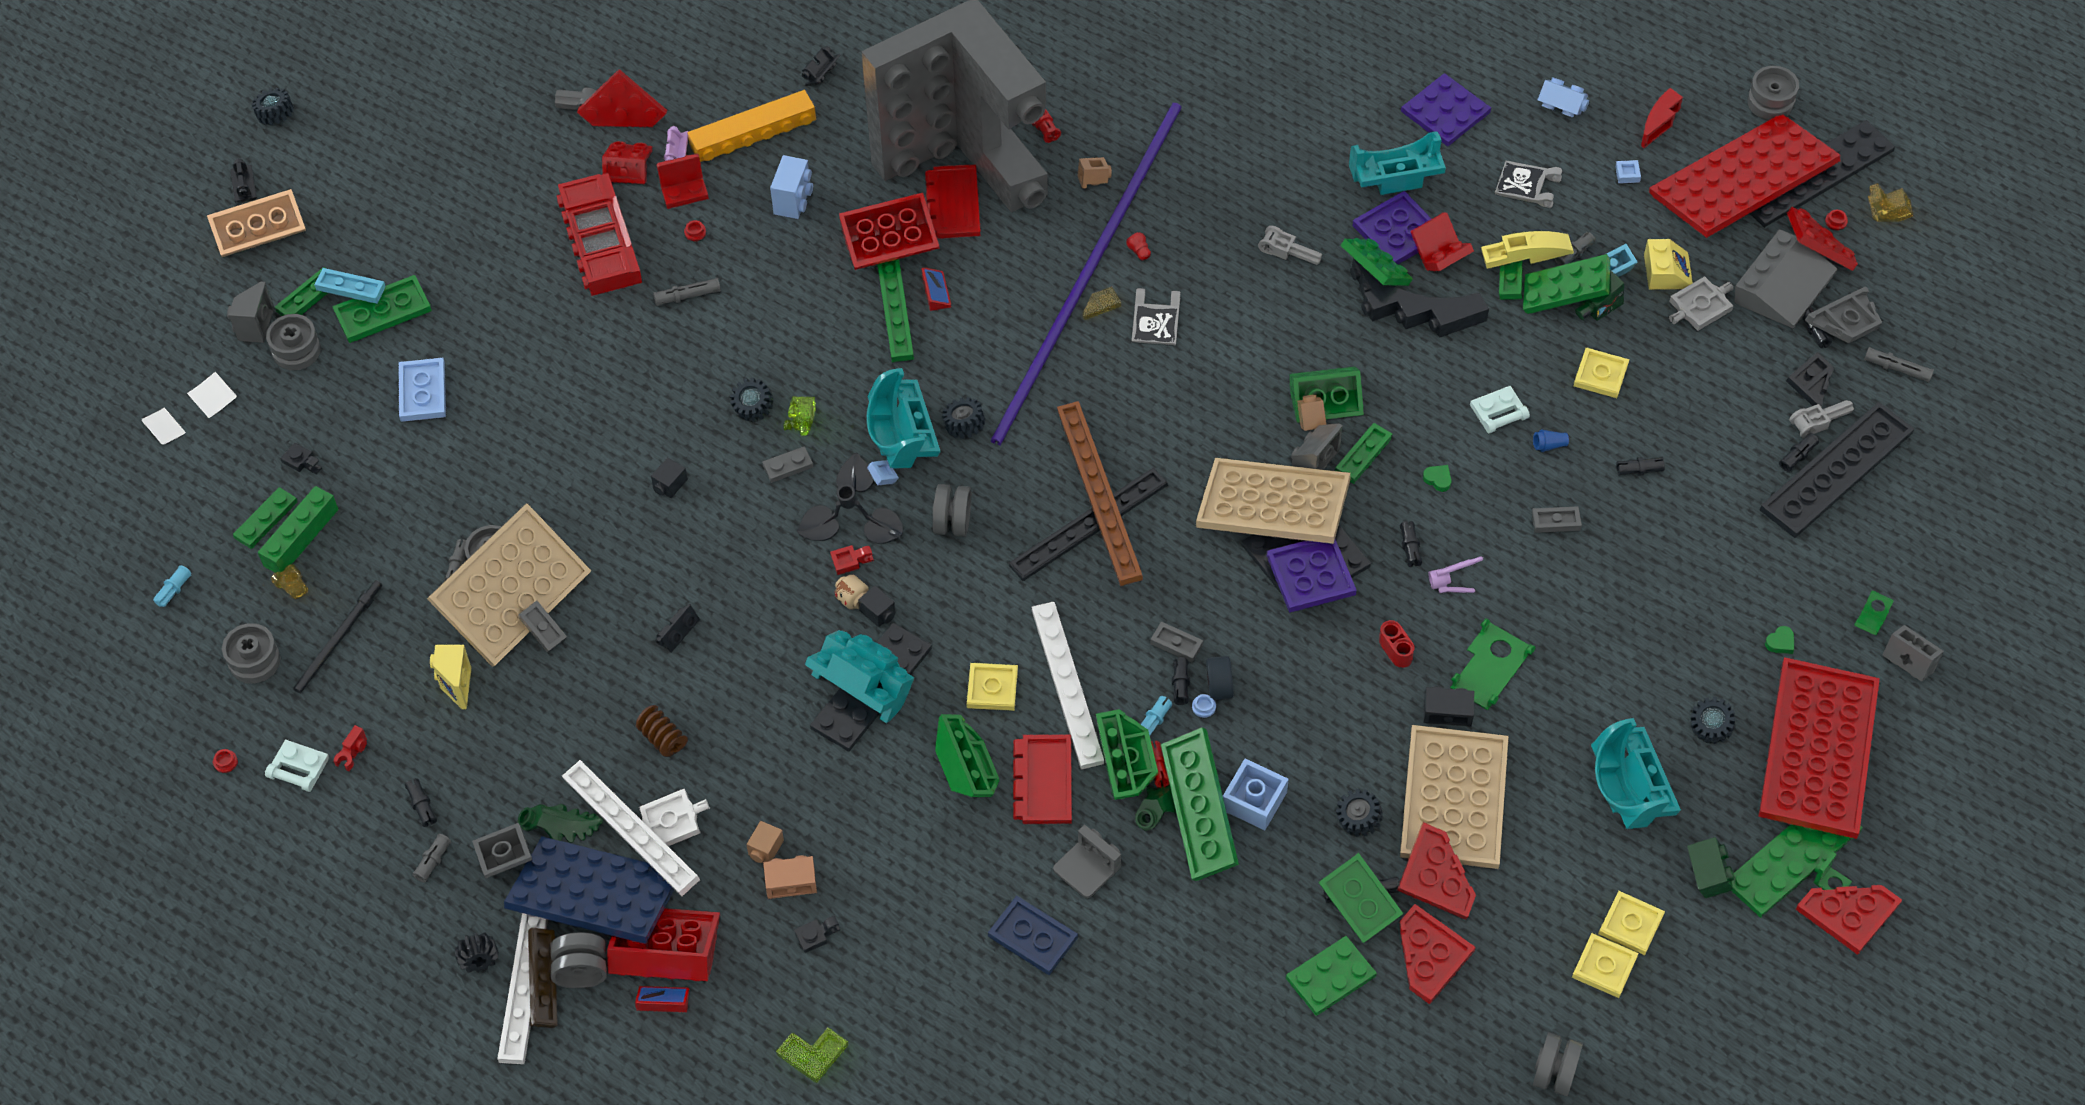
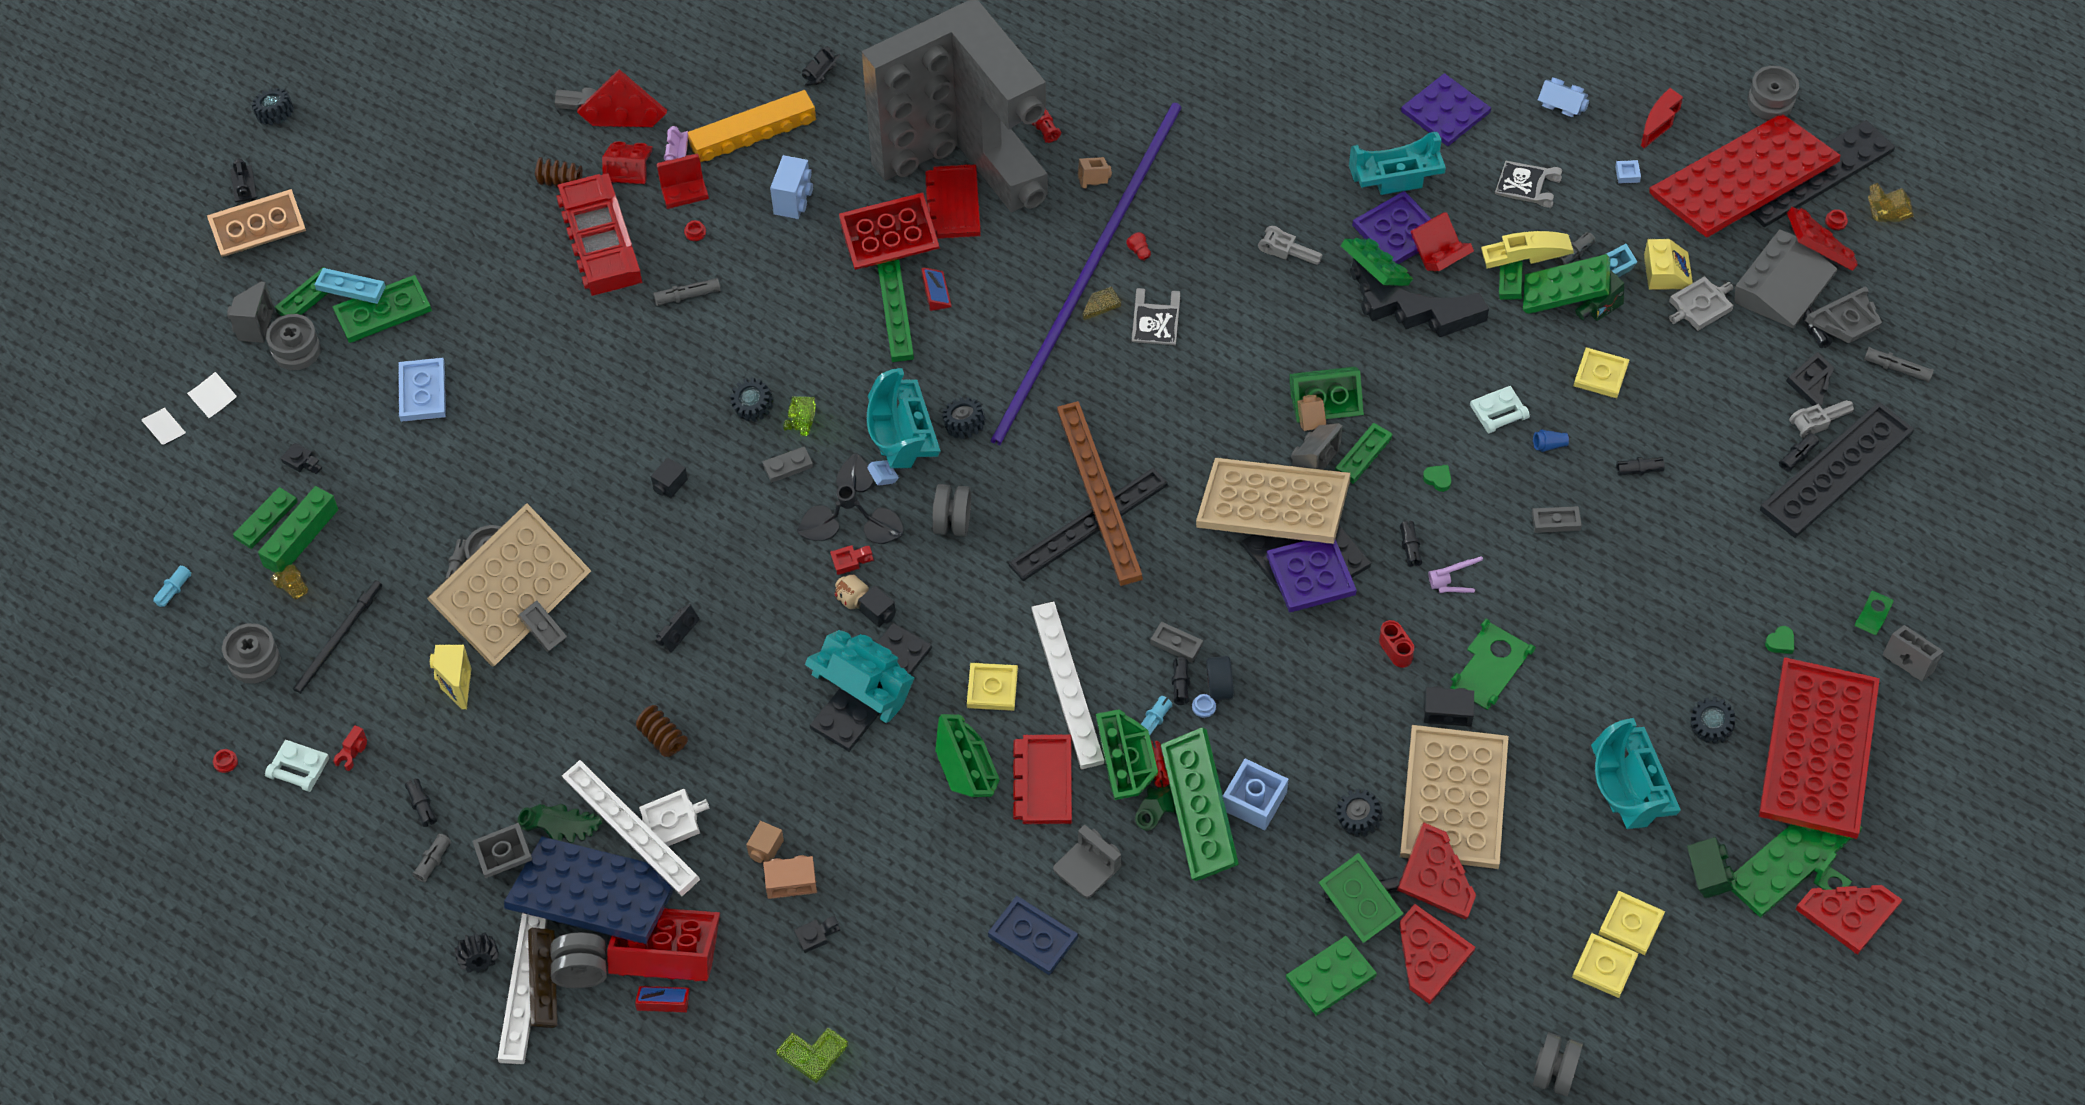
(555, 174): none -> reddish brown piece

